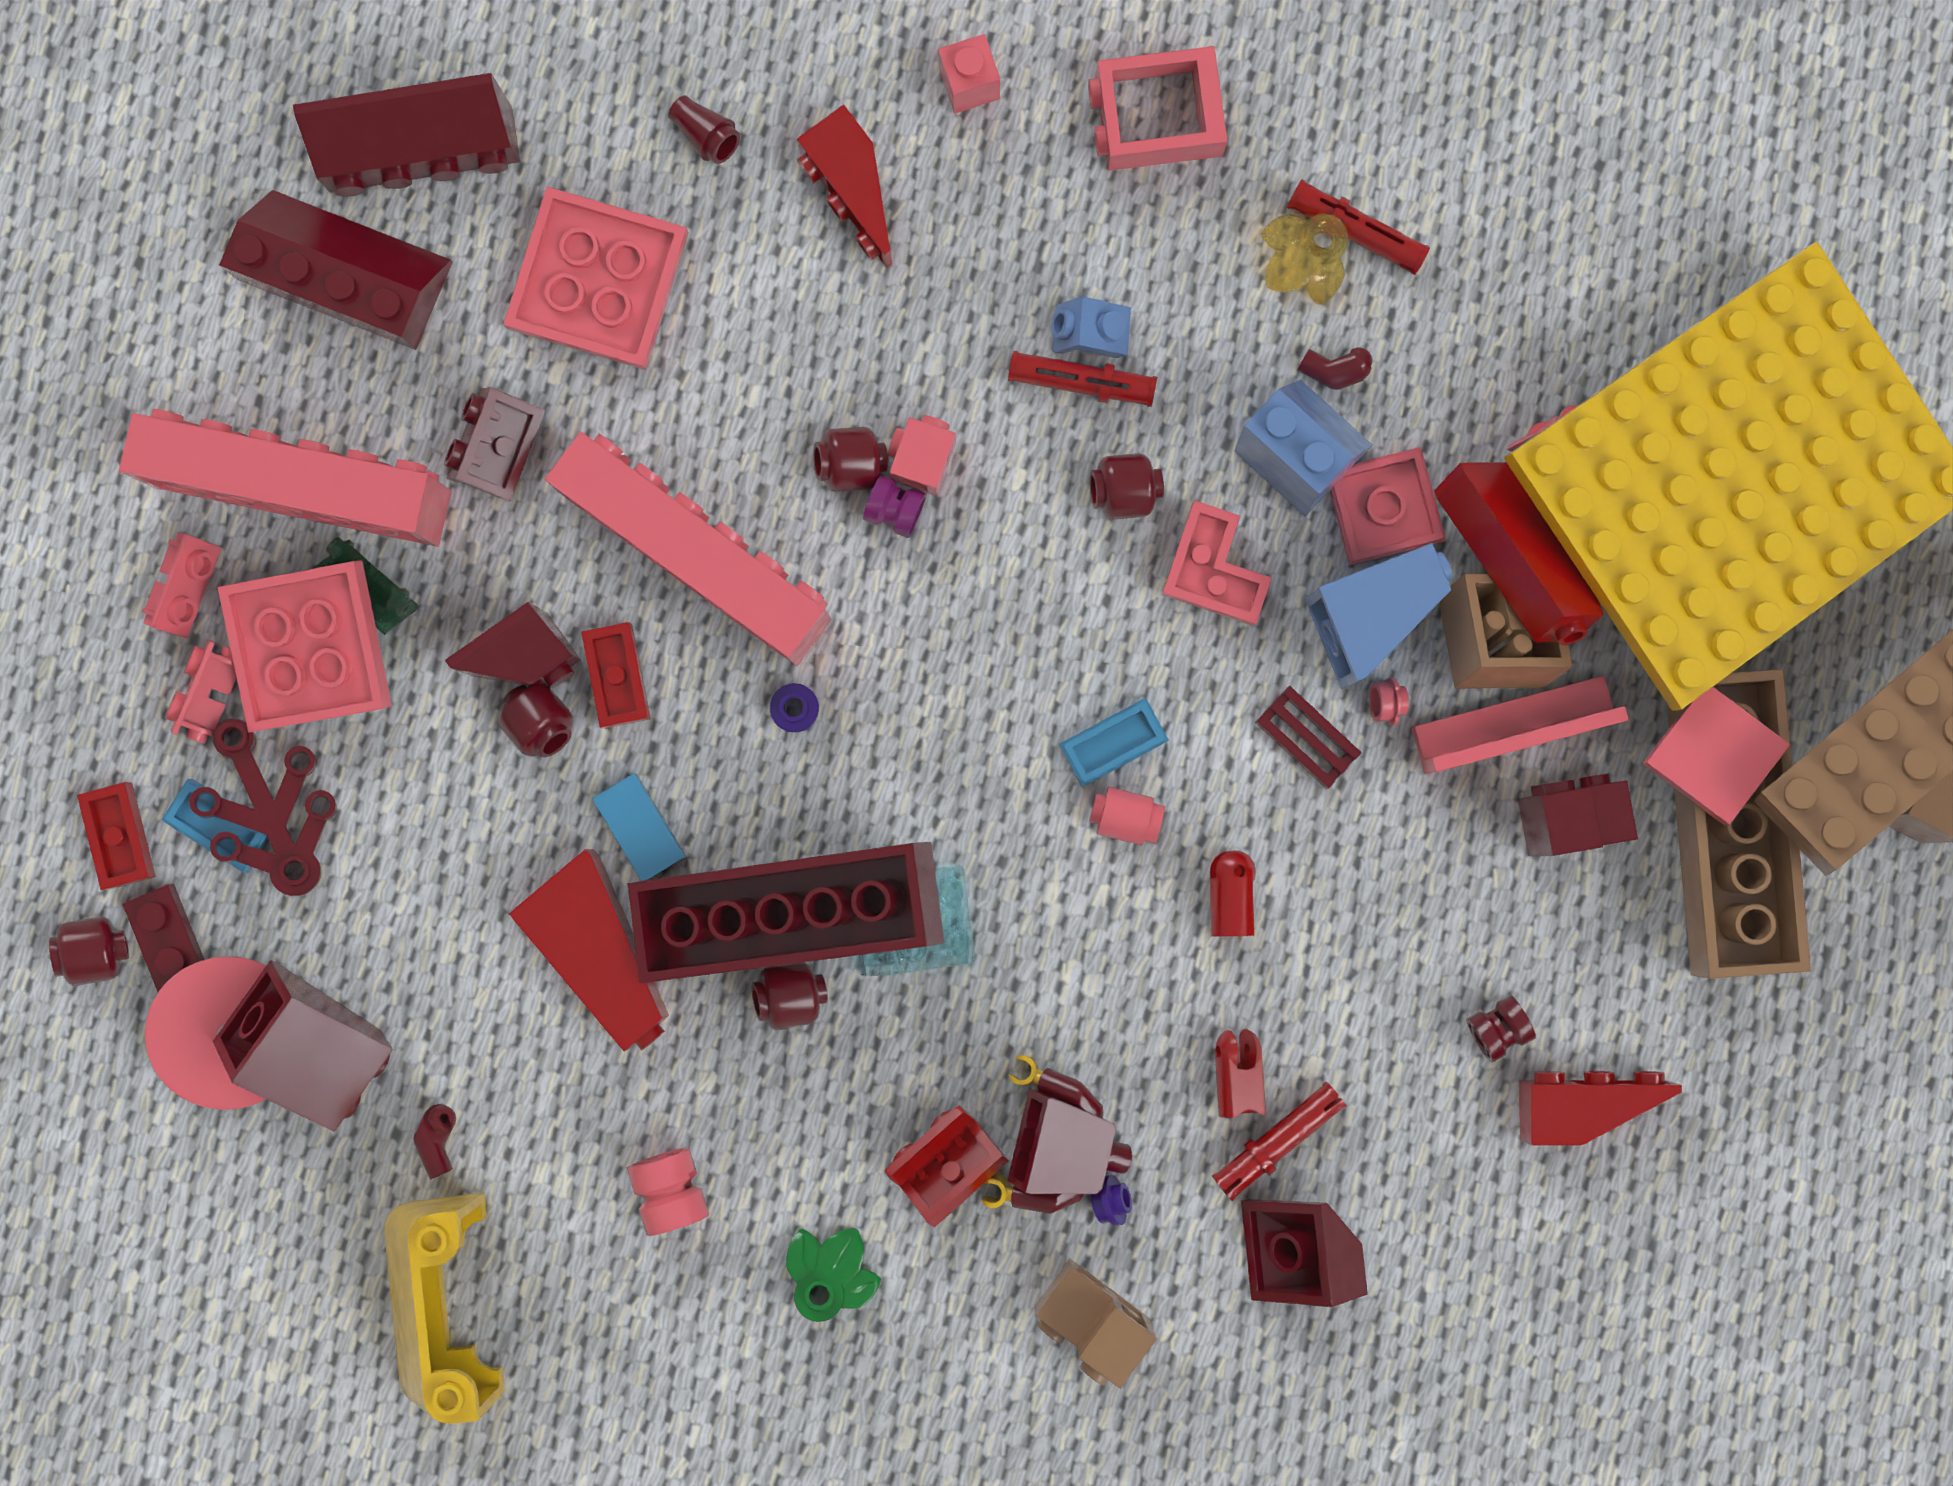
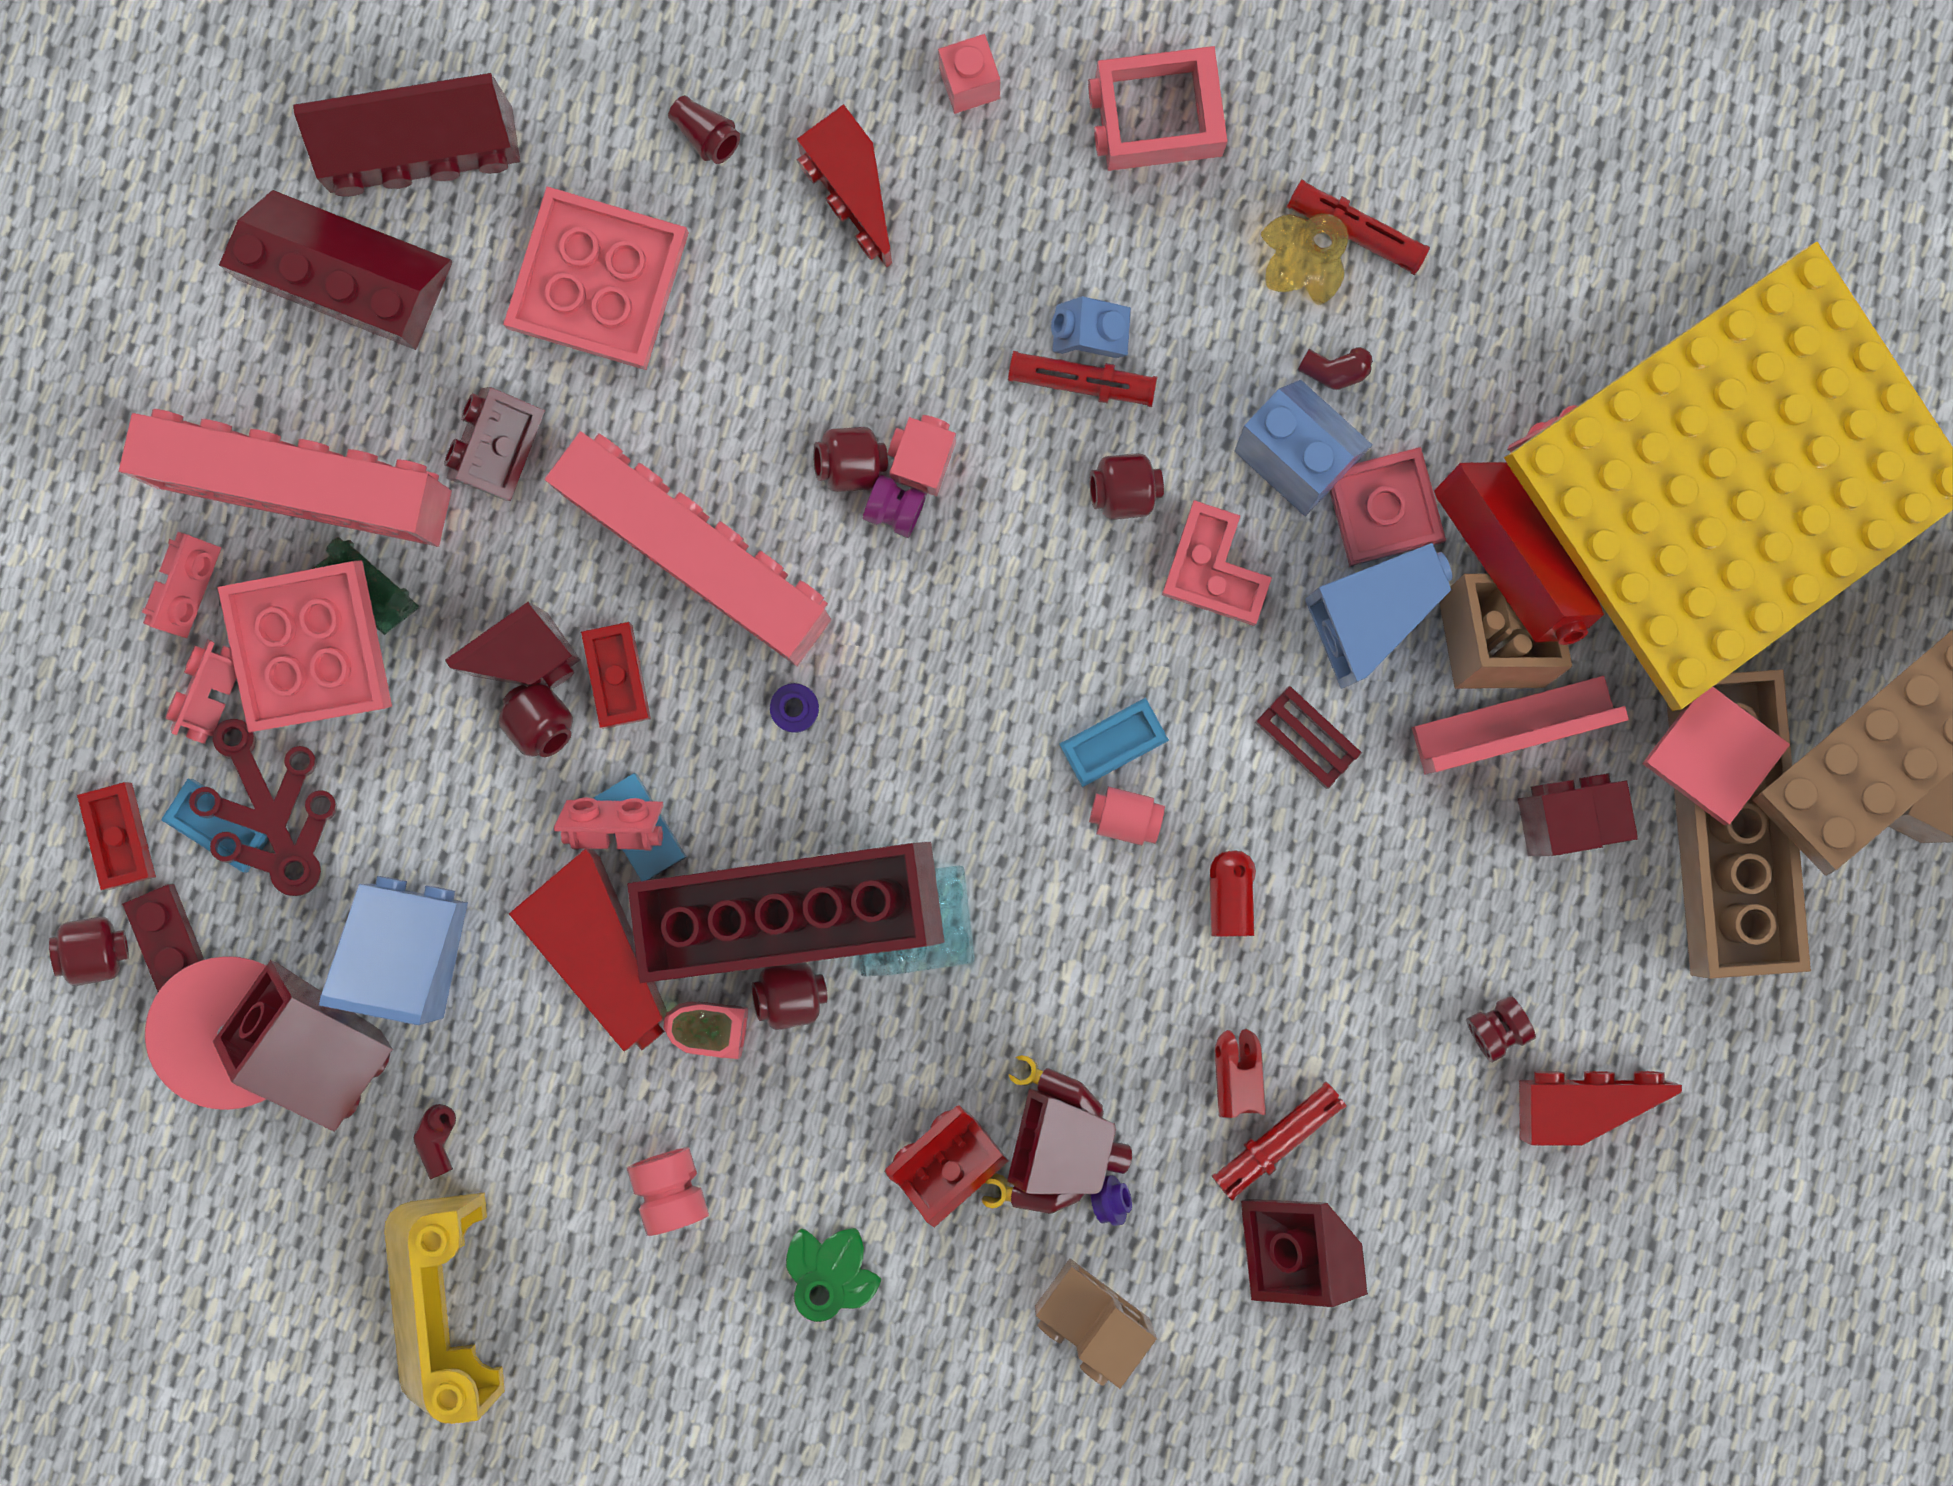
(396, 953): none -> medium blue slope
(589, 822): none -> coral hinge
(707, 1028): none -> rock
(1388, 701): coral plate -> none

